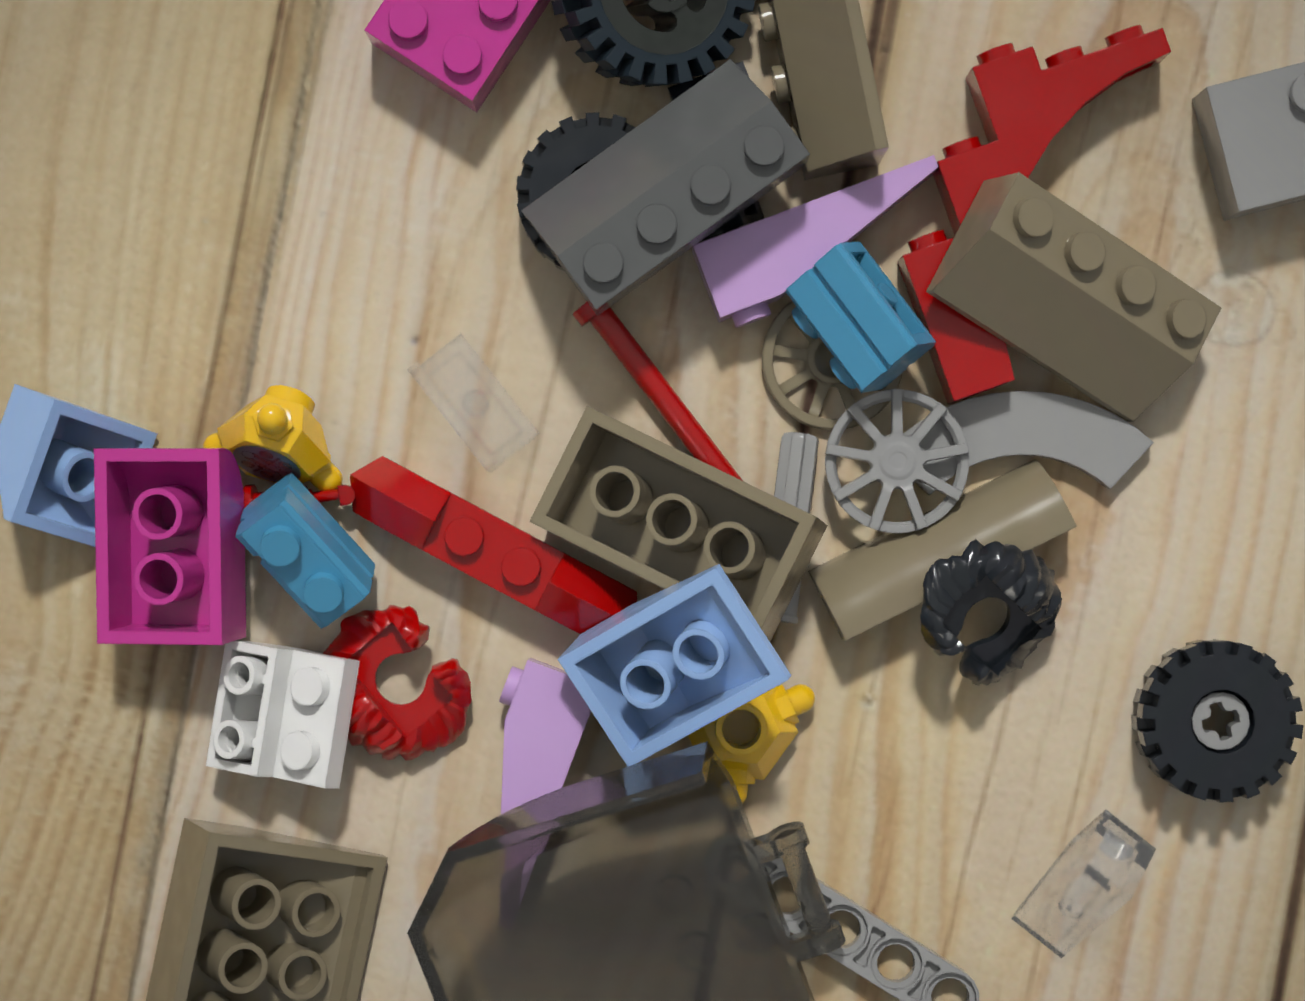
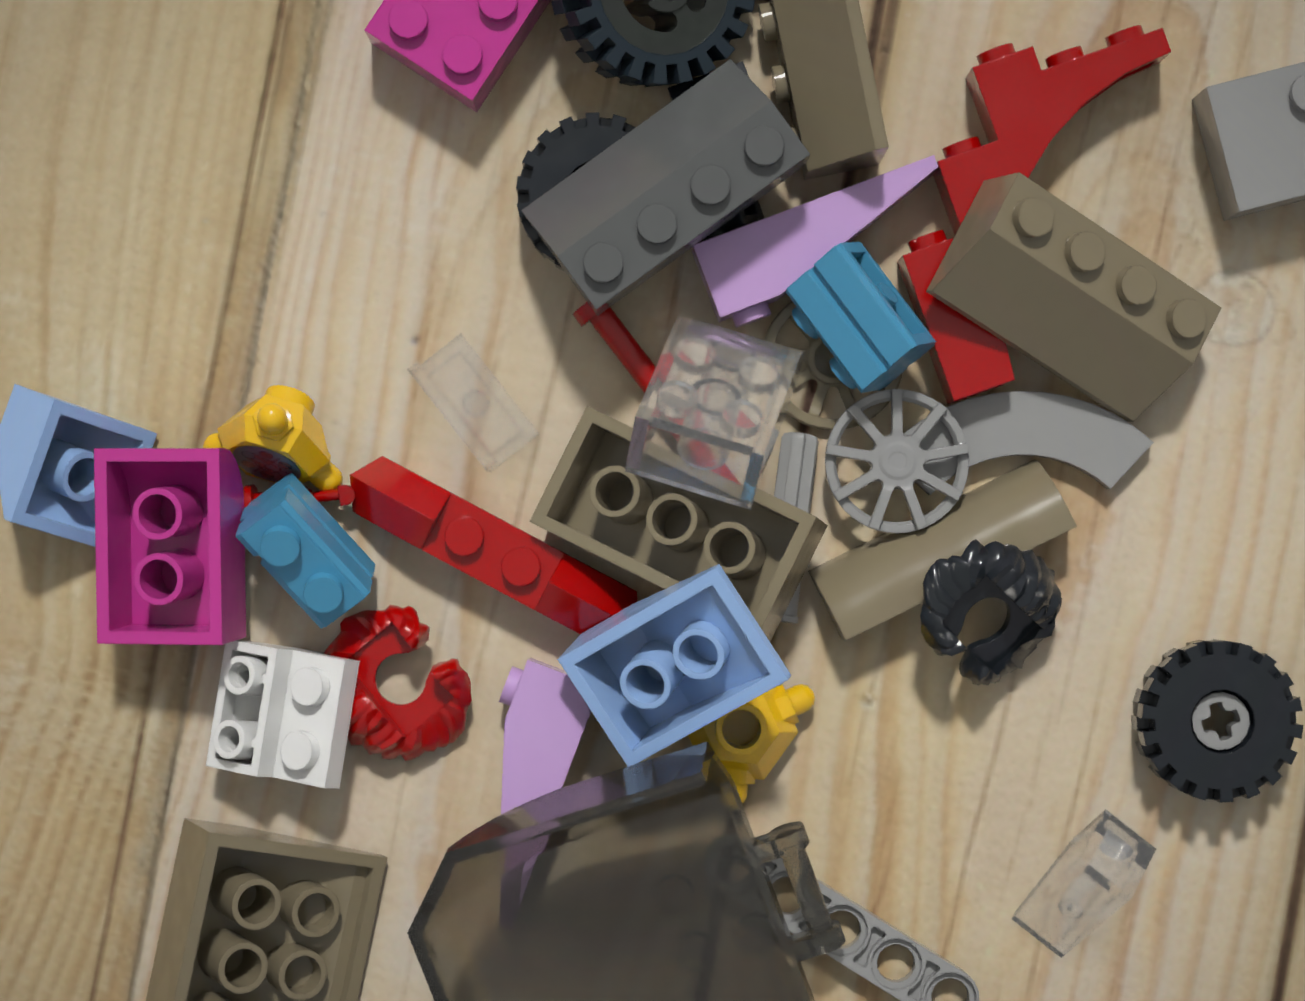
(713, 411): none -> clear brick

